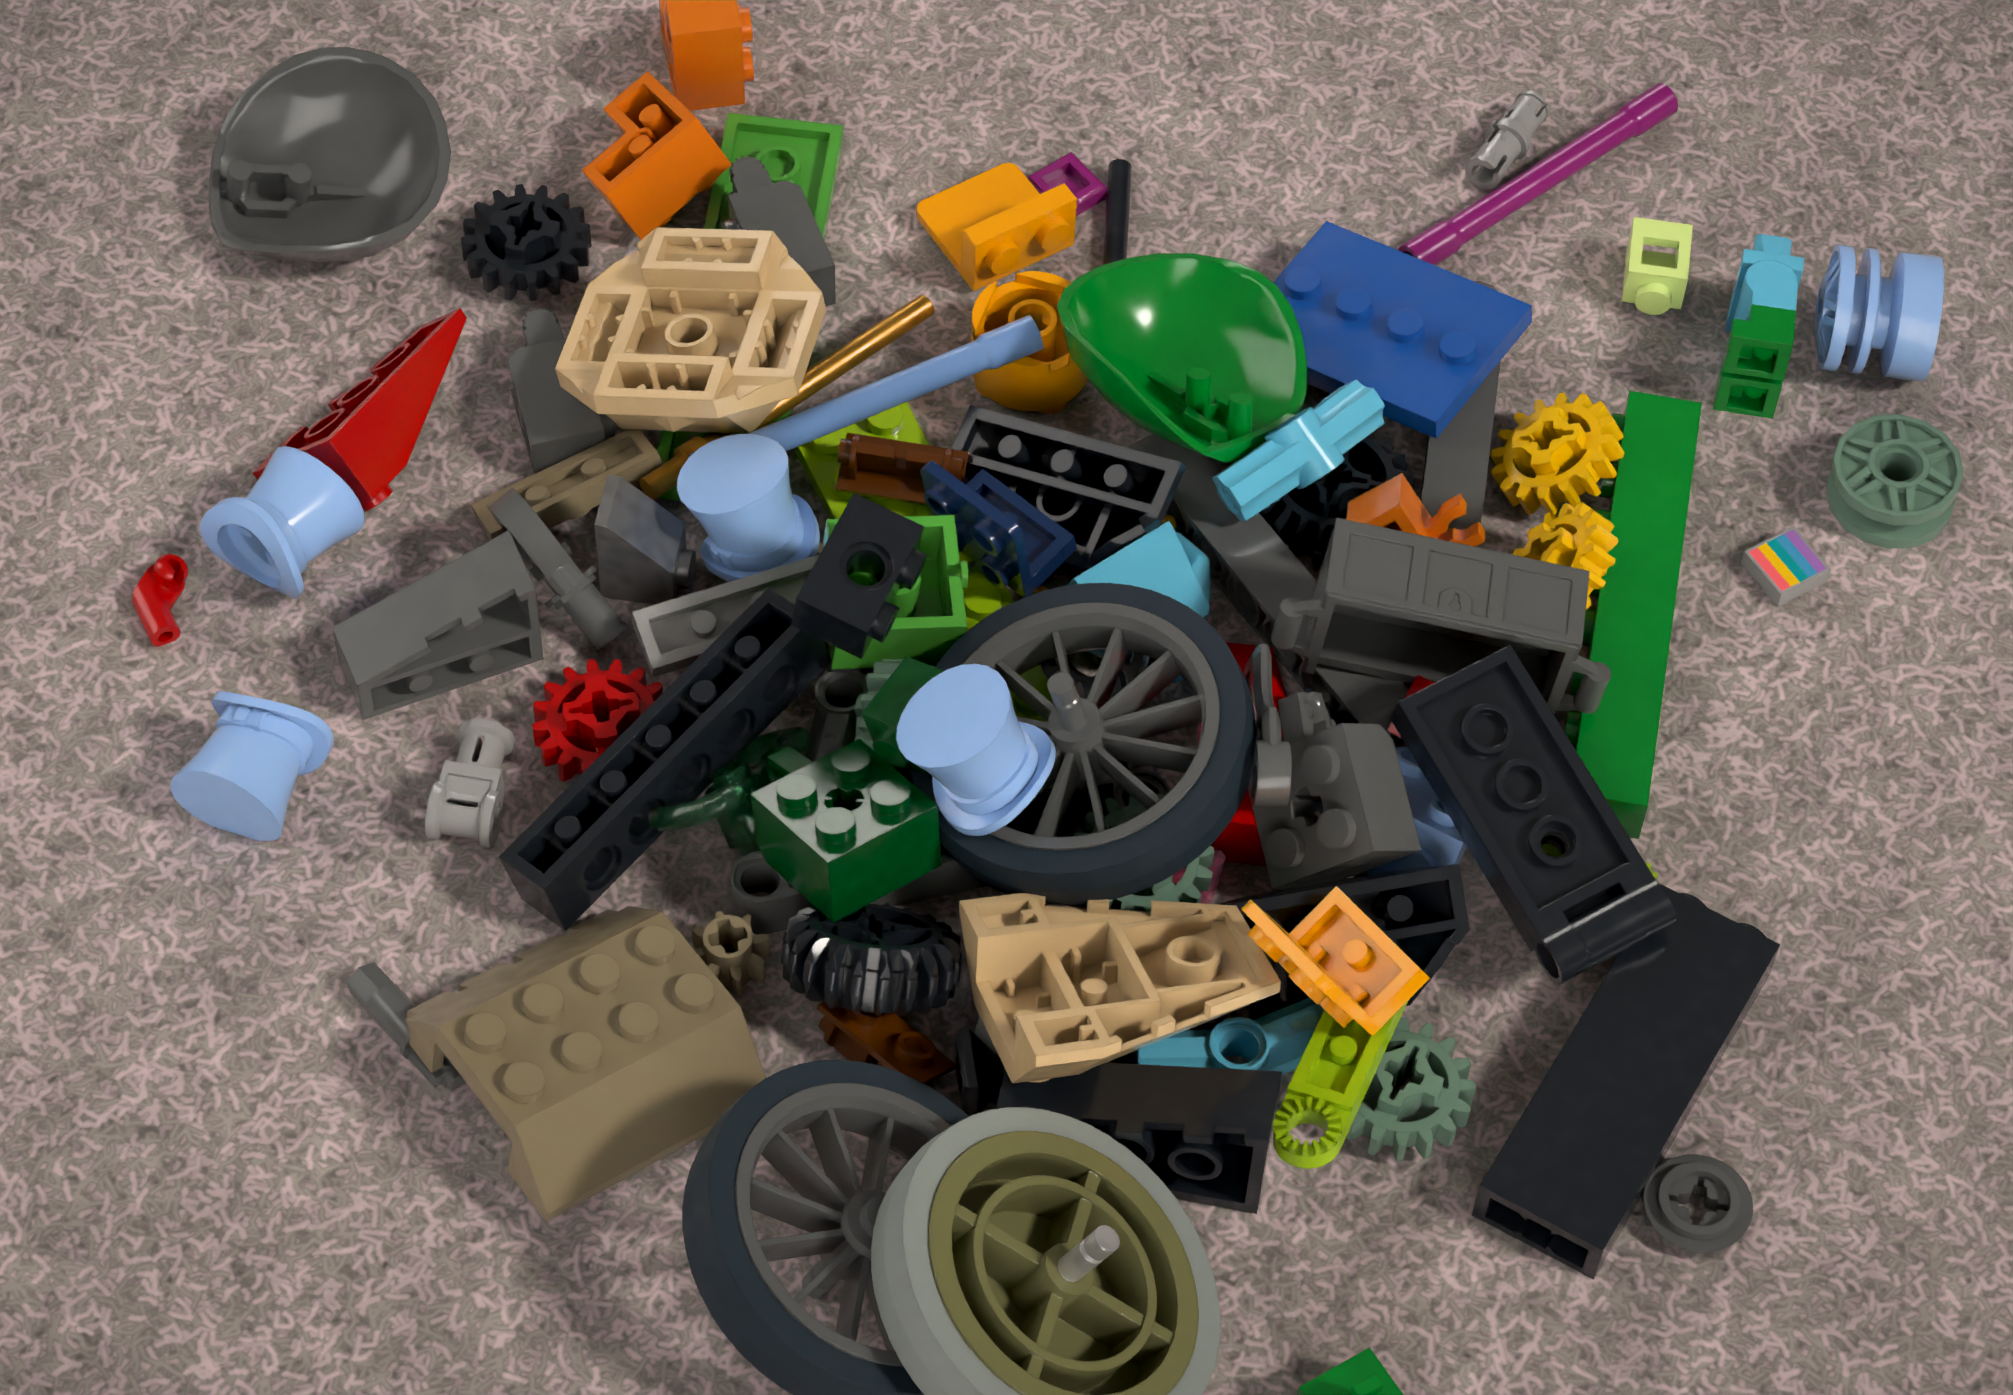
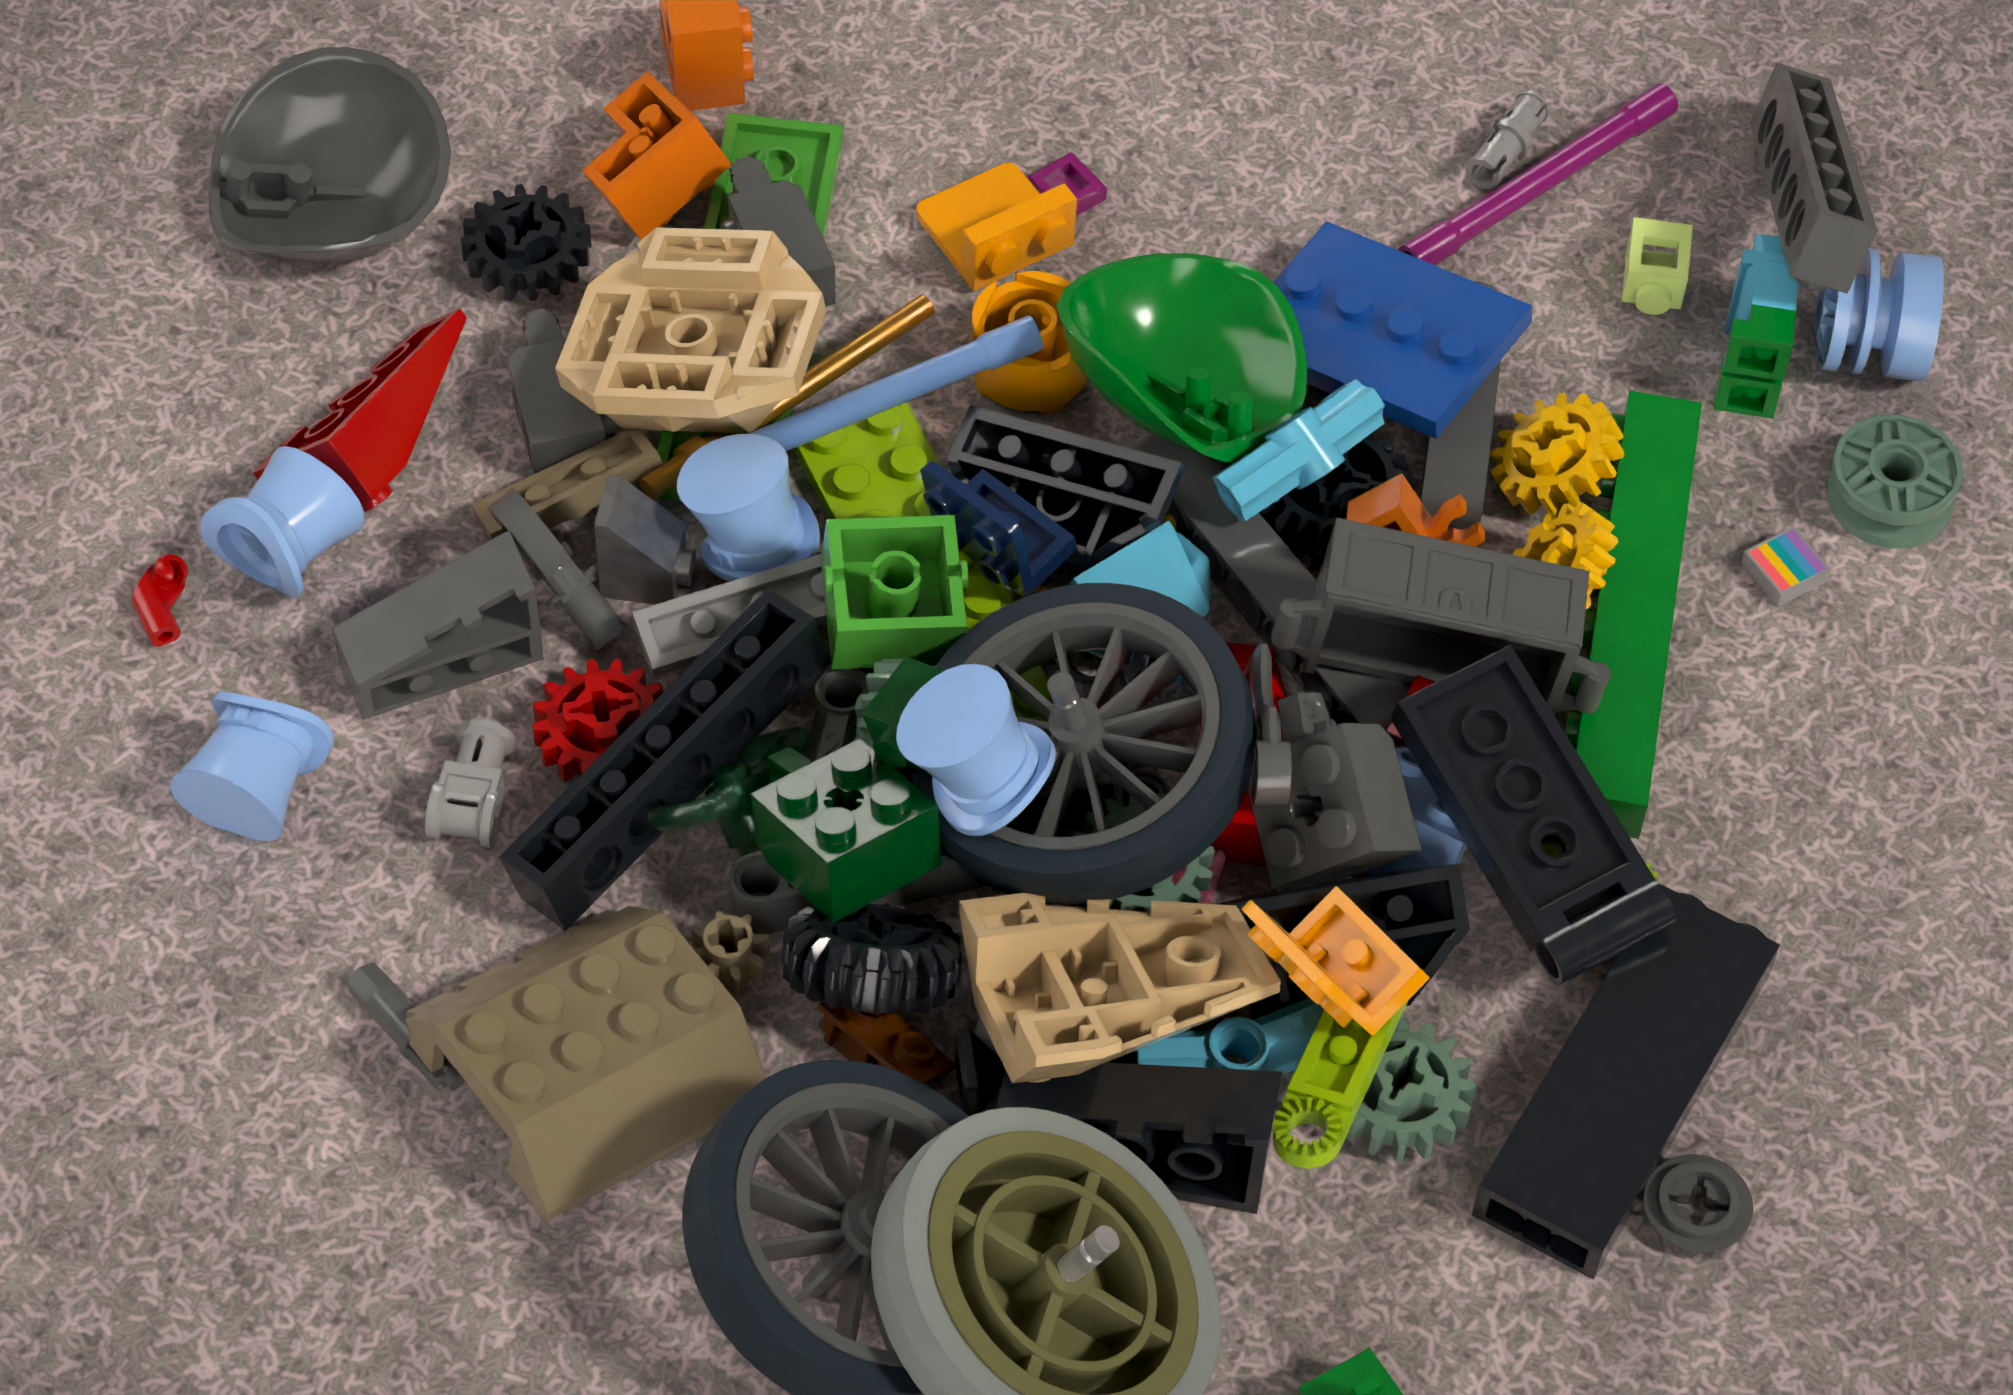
(866, 541): black brick -> none
(891, 467): reddish brown hinge -> none
(1117, 211): black bar -> none
(1812, 179): none -> dark grey brick

